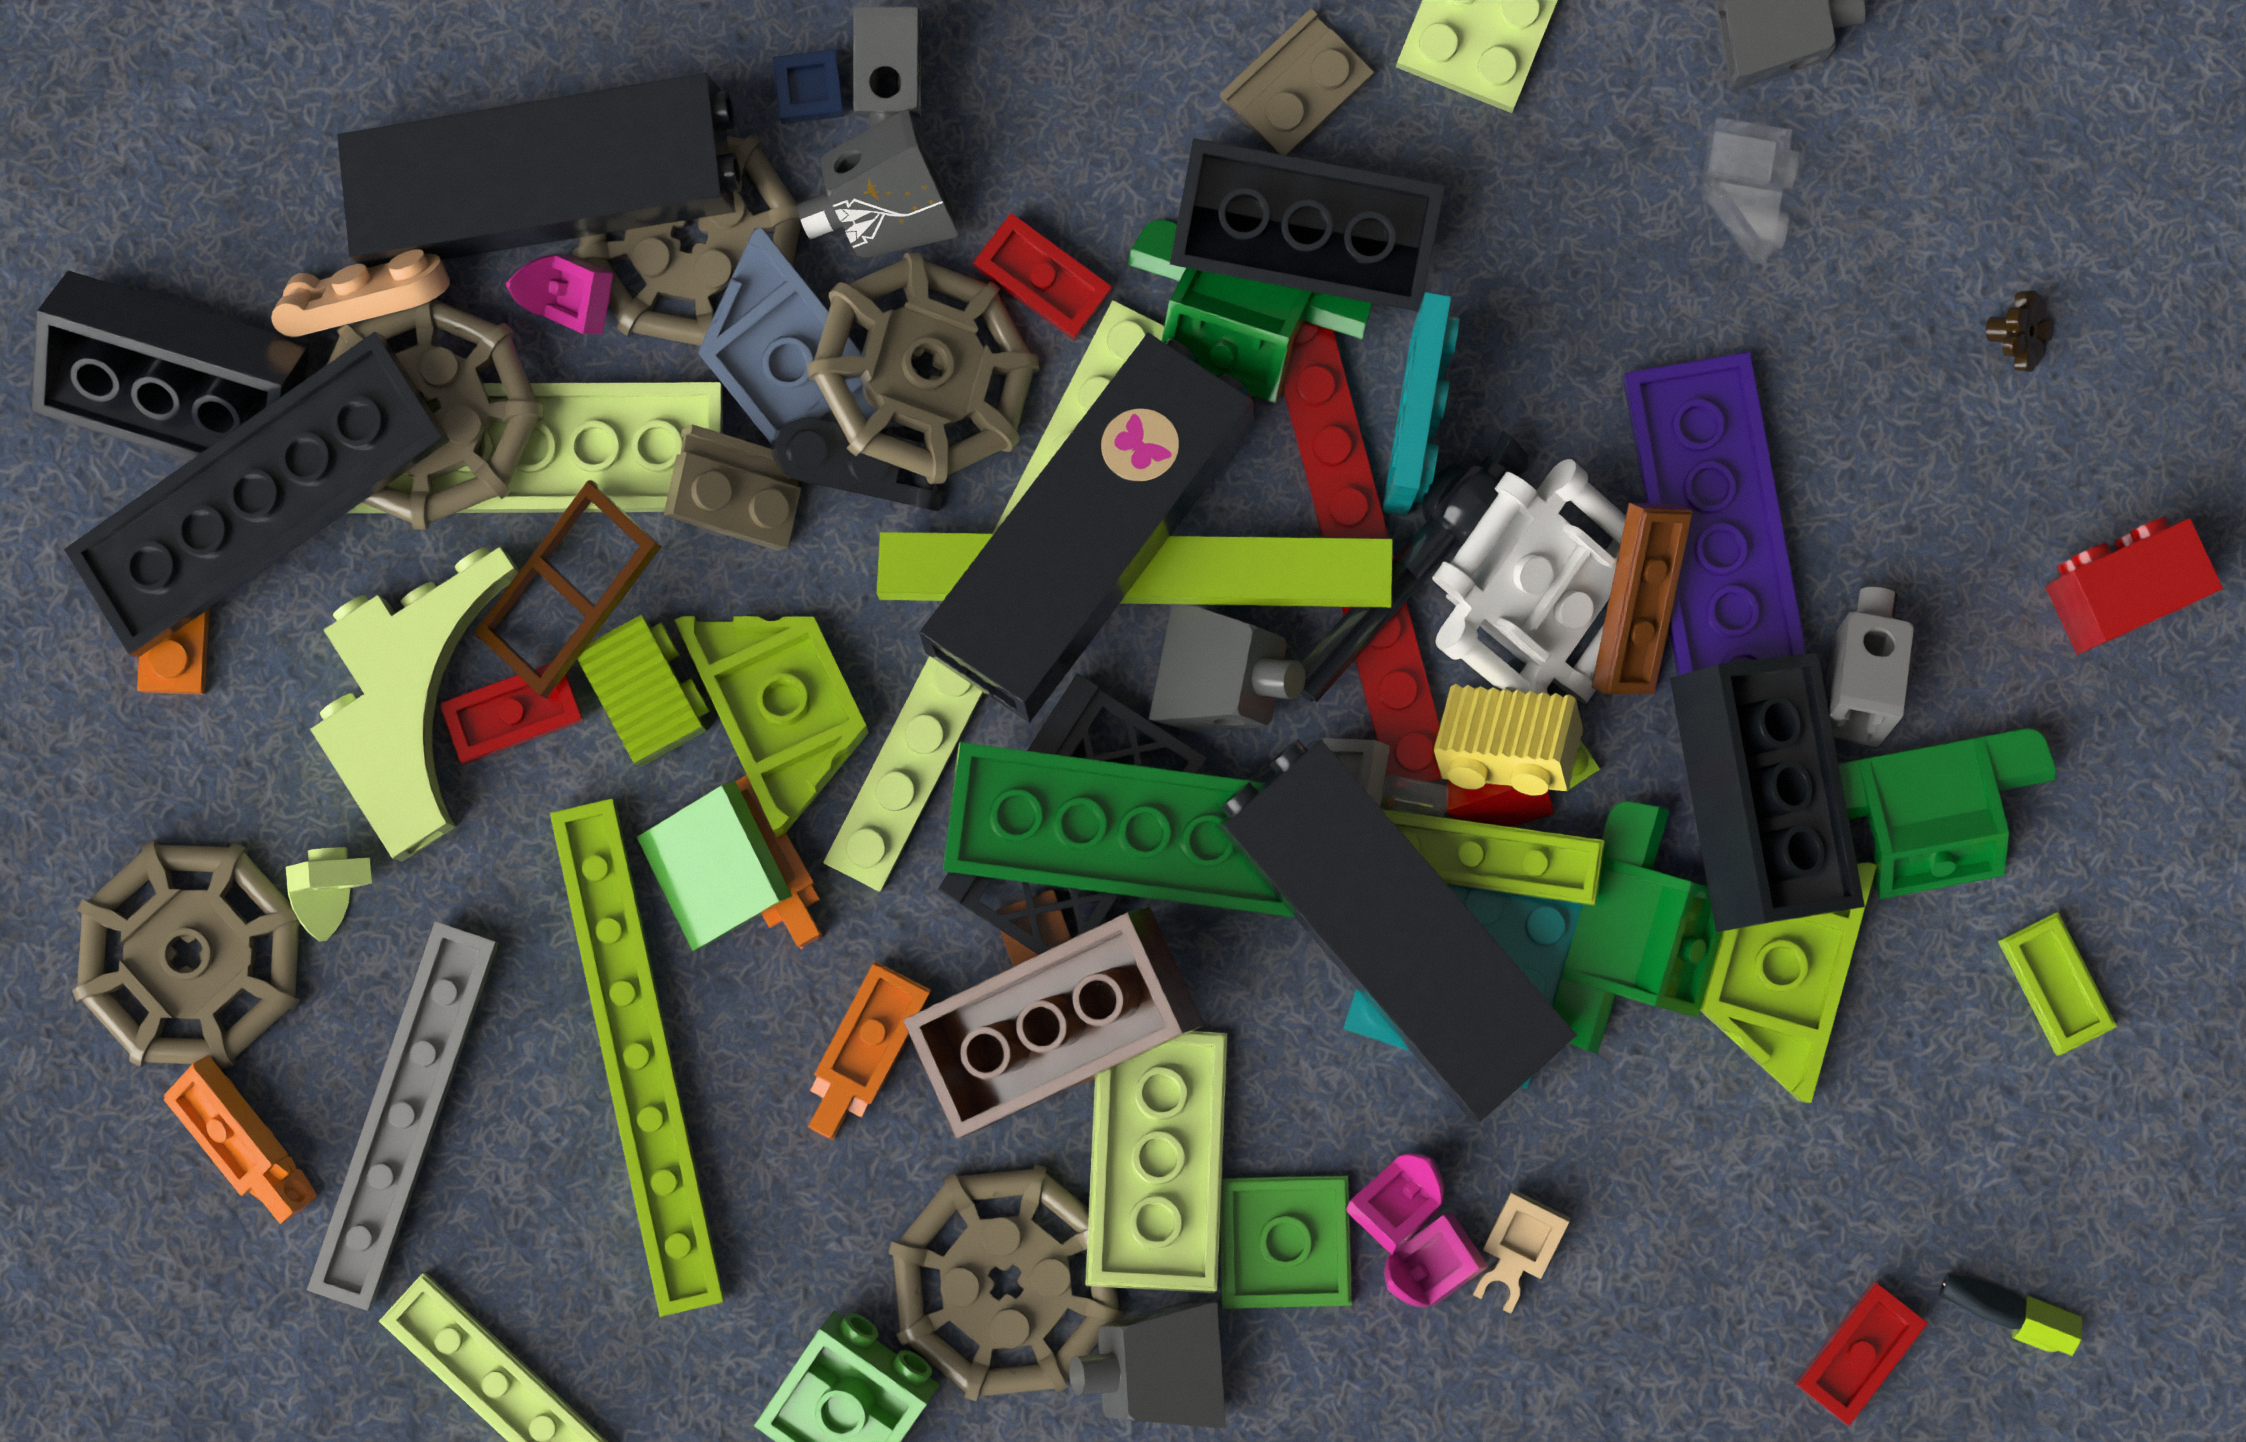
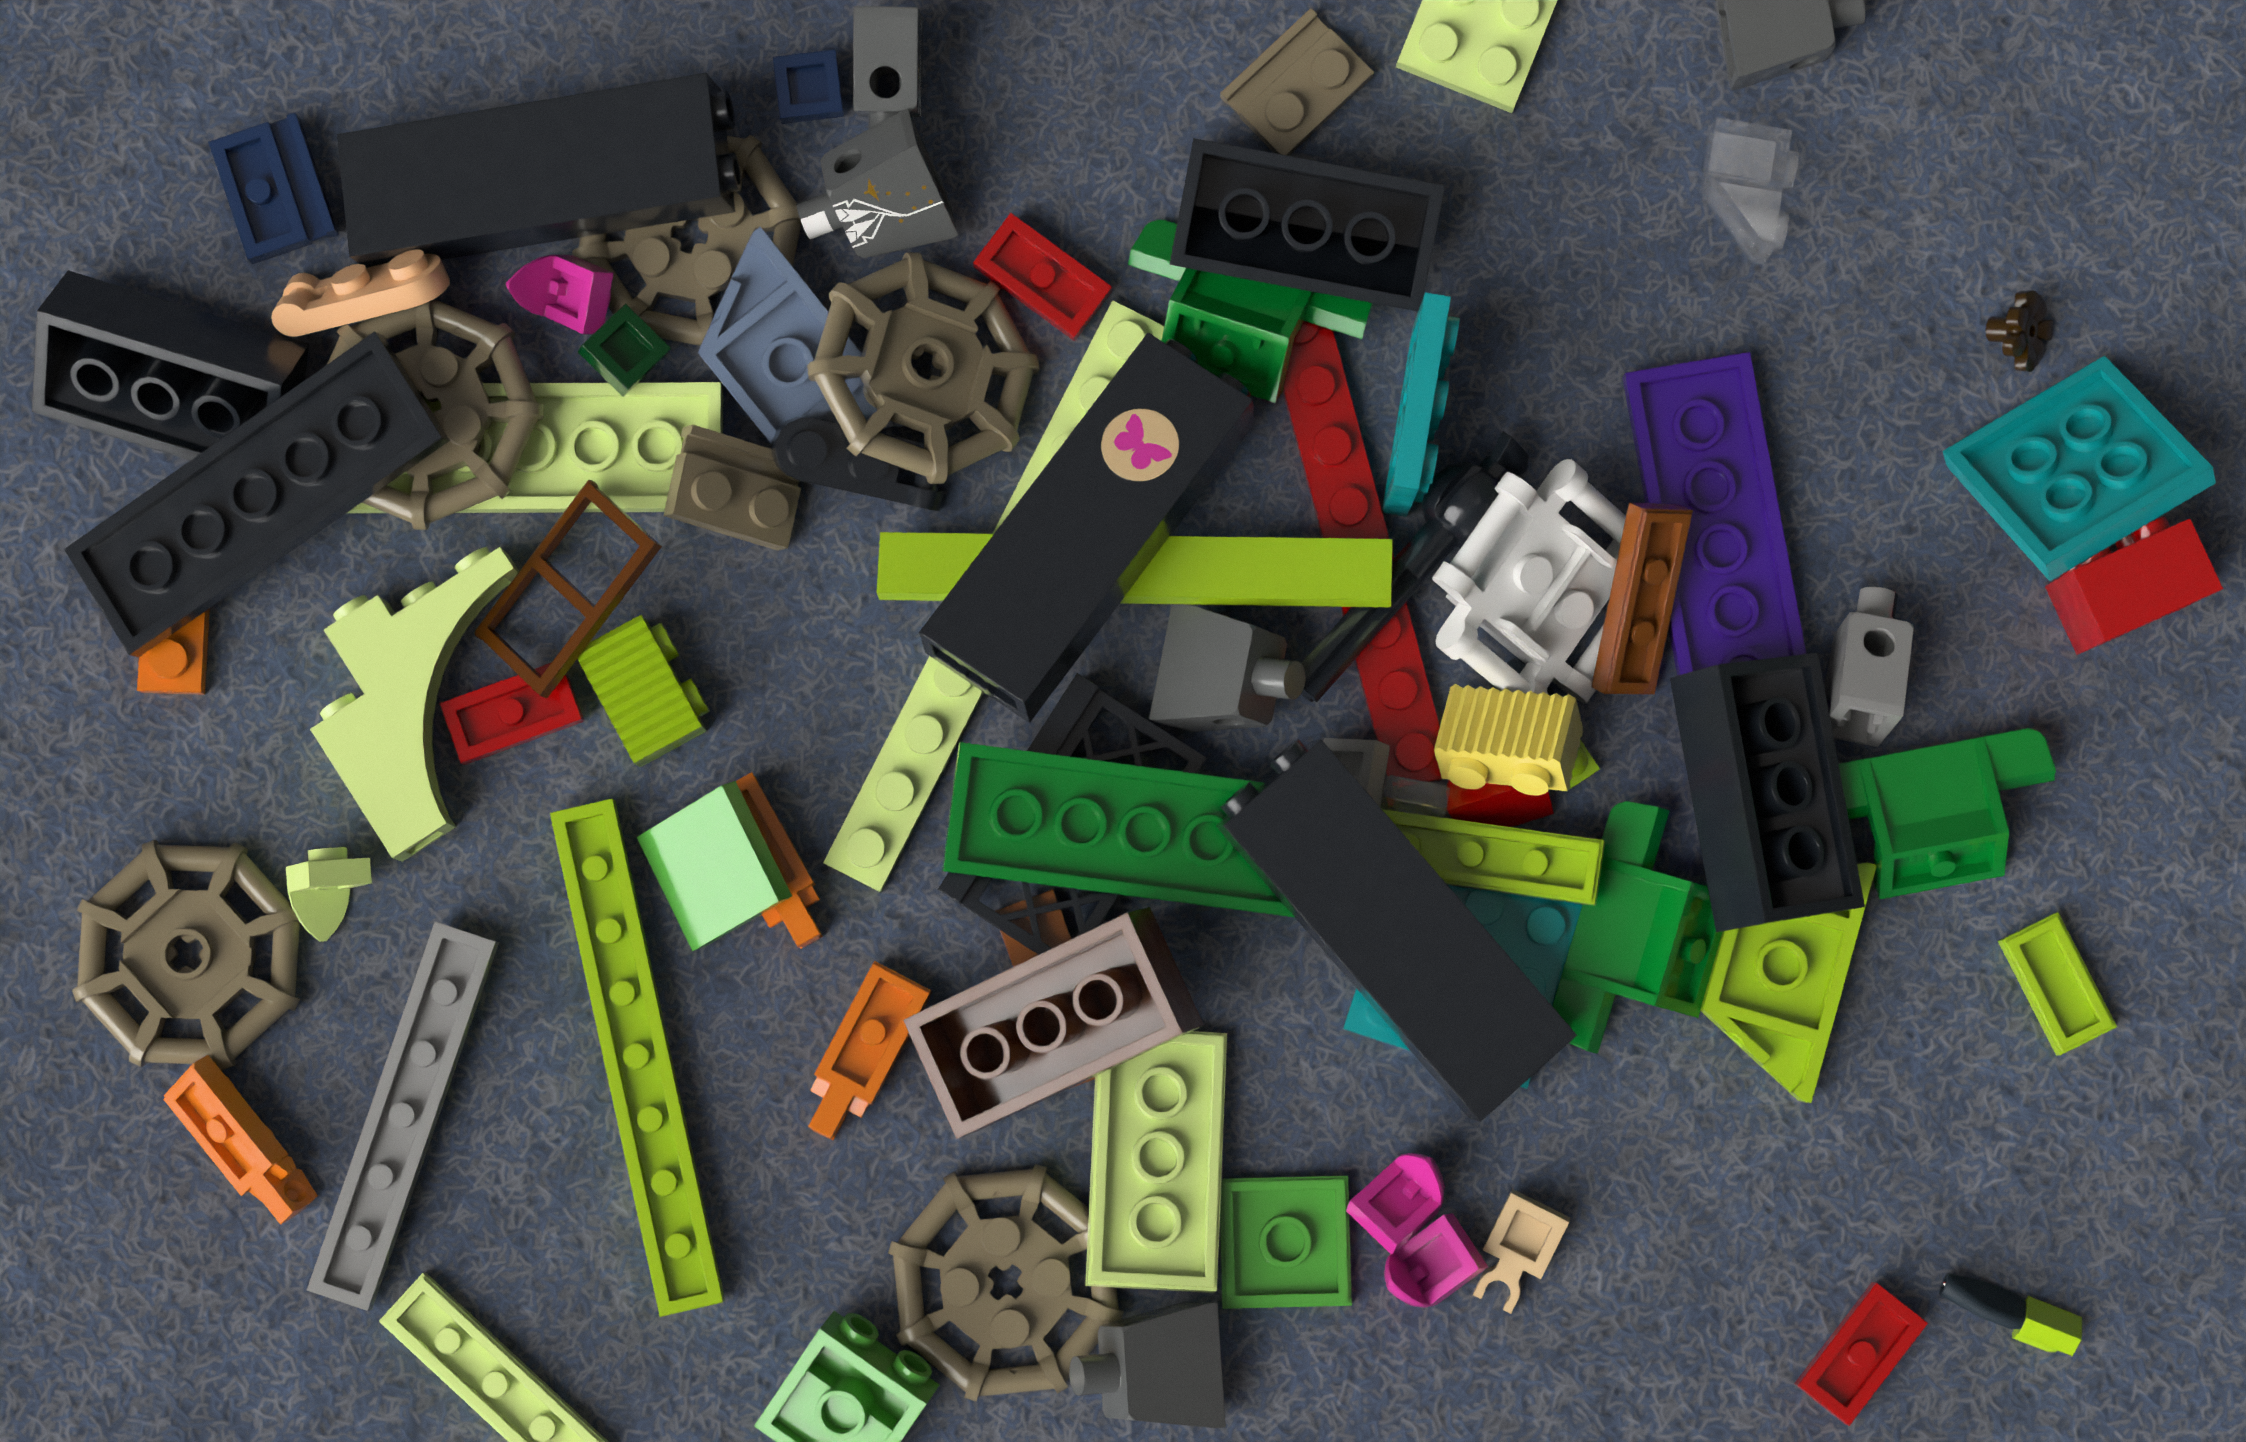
(273, 188): none -> dark blue plate
(624, 350): none -> dark green plate
(778, 705): lime wing -> none
(2078, 467): none -> teal plate

